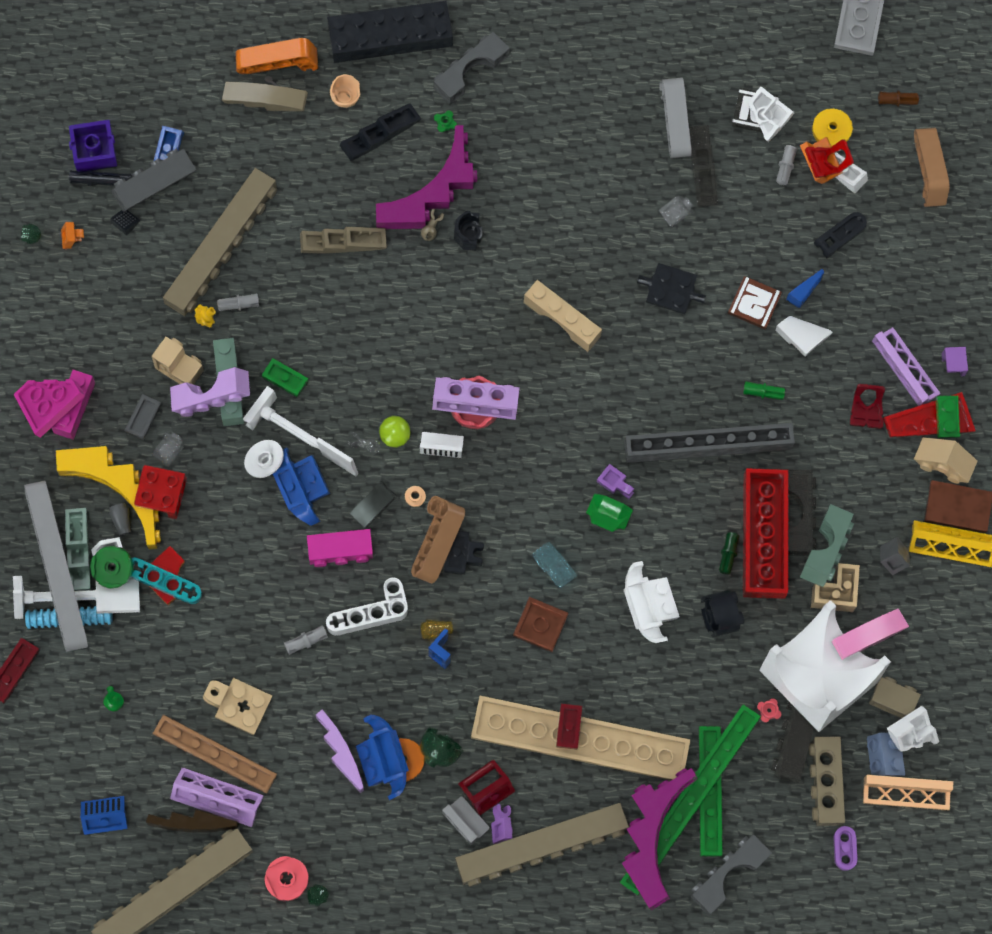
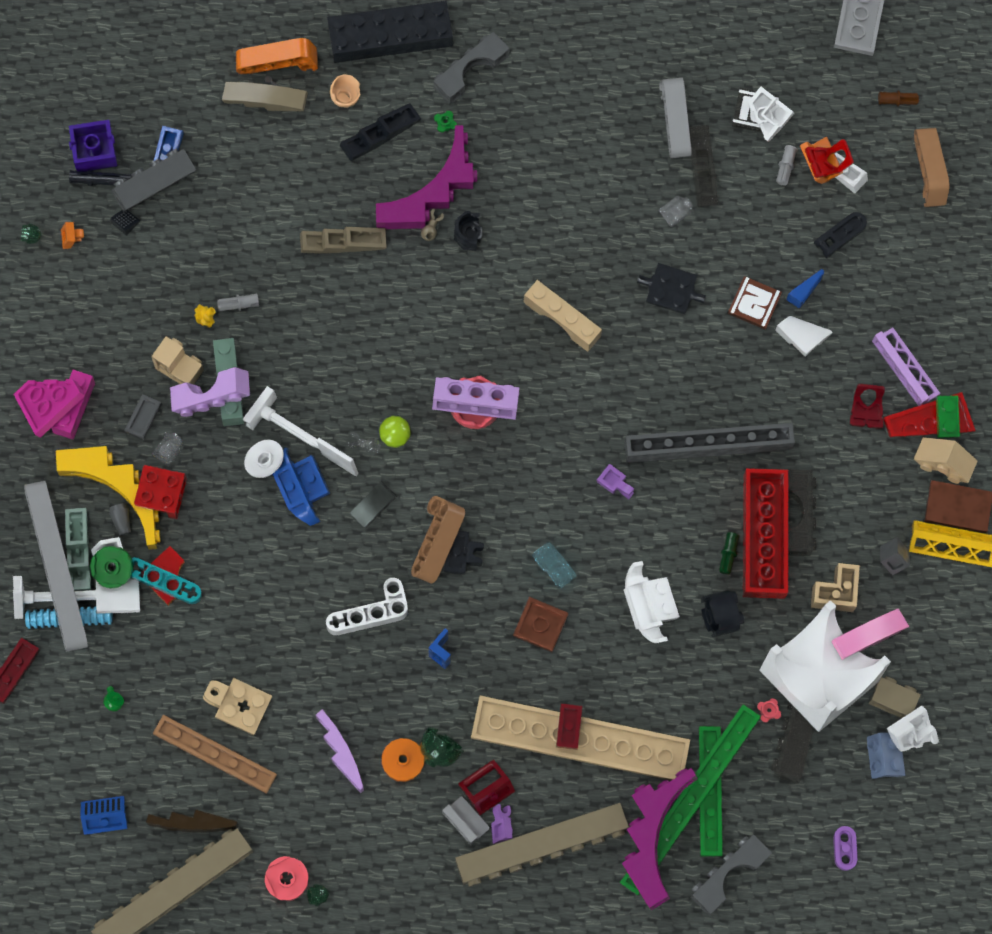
(214, 799): lavender fence -> none
(220, 242): dark tan brick -> none
(285, 377): green plate -> none
(305, 640): light grey pin -> none
(340, 547): dark pink brick -> none
(383, 757): blue plate -> none
(415, 502): light nougat plate -> none
(432, 628): clear yellow cone -> none
(441, 444): white panel -> none
(608, 513): green slope -> none
(763, 390): green axle -> none
(820, 562): sand green arch -> none
(832, 748): dark tan brick -> none
(835, 117): yellow plate -> none
(907, 784): light nougat fence -> none
(955, 360): medium lavender panel -> none

